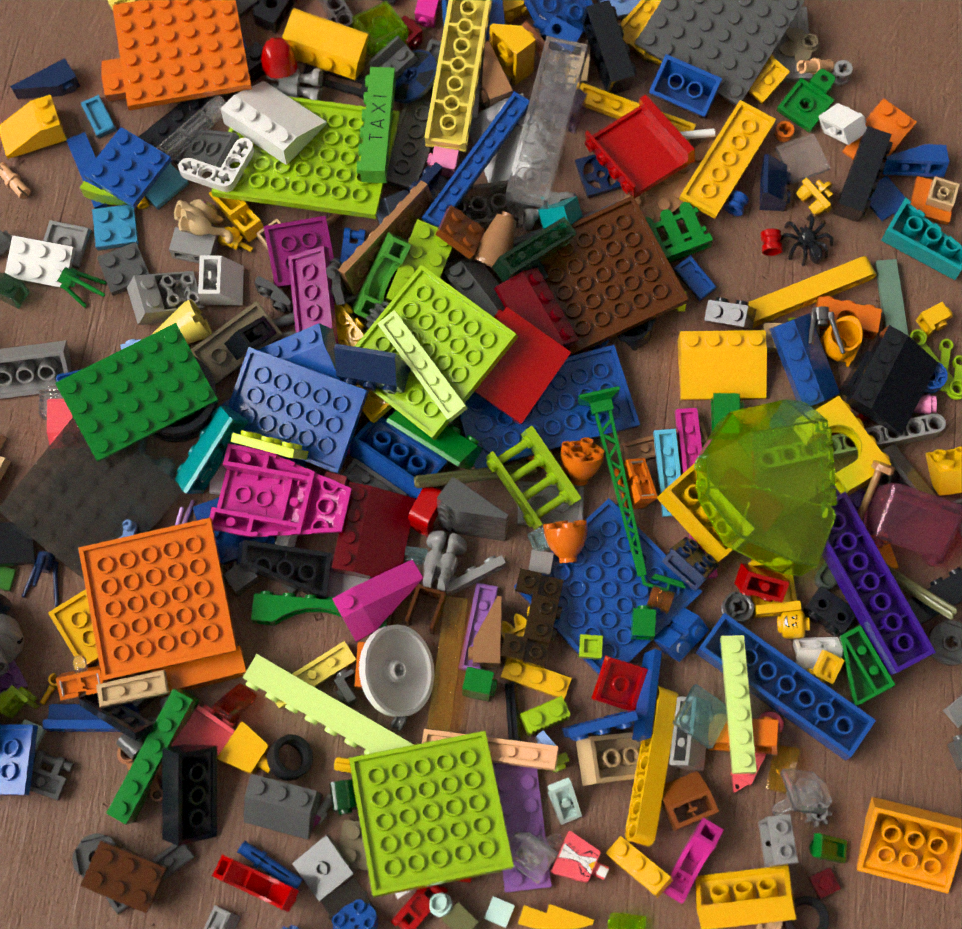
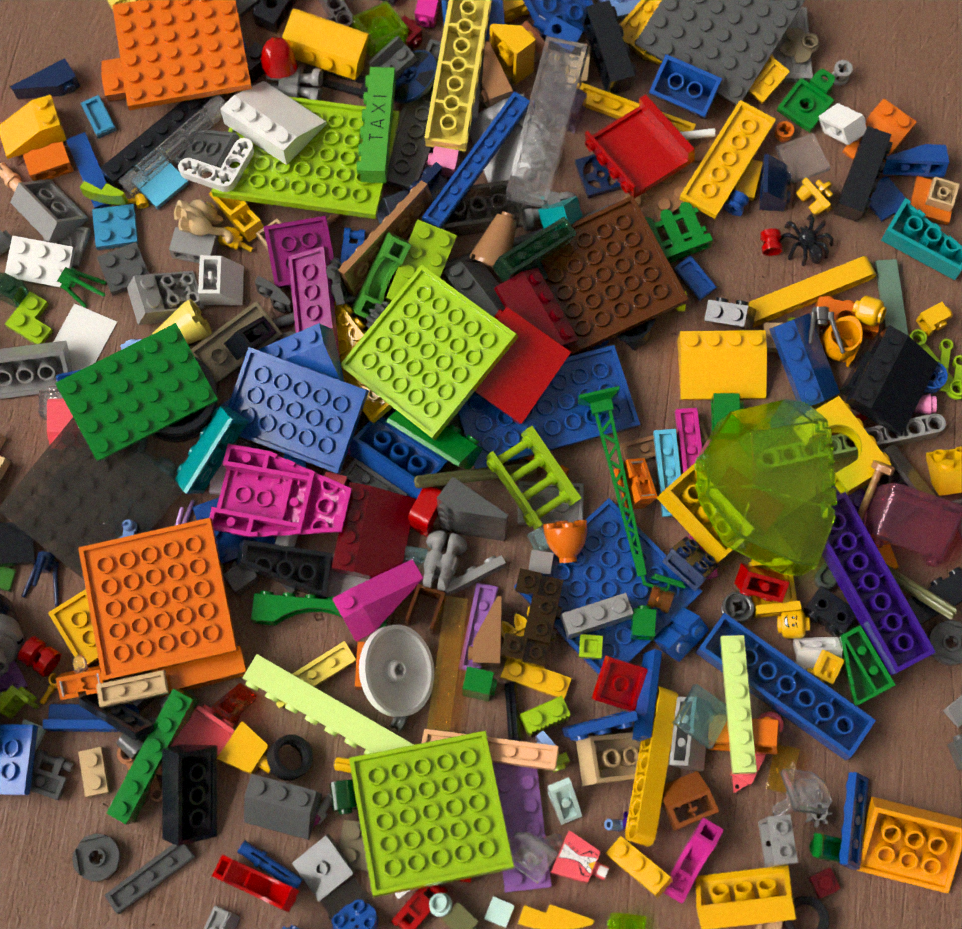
(25, 319): none -> lime plate
(39, 656): none -> red wheel
(47, 209): none -> light grey slope
(48, 162): none -> orange brick
(85, 335): none -> white sticker
(94, 772): none -> tan plate
(124, 876): reddish brown brick -> none
(127, 167): blue plate -> none
(270, 444): neon yellow plate -> none
(344, 692): dark grey bracket -> none
(371, 368): dark blue slope -> none
(422, 366): yellowish green plate -> none
(460, 231): dark orange plate -> none
(581, 459): orange piece -> none
(596, 616): none -> light grey brick
(616, 825): none -> medium blue arm
(749, 180): none -> yellow tile
(814, 65): light nougat pin -> none
(854, 821): none -> blue plate
(869, 310): none -> yellow head

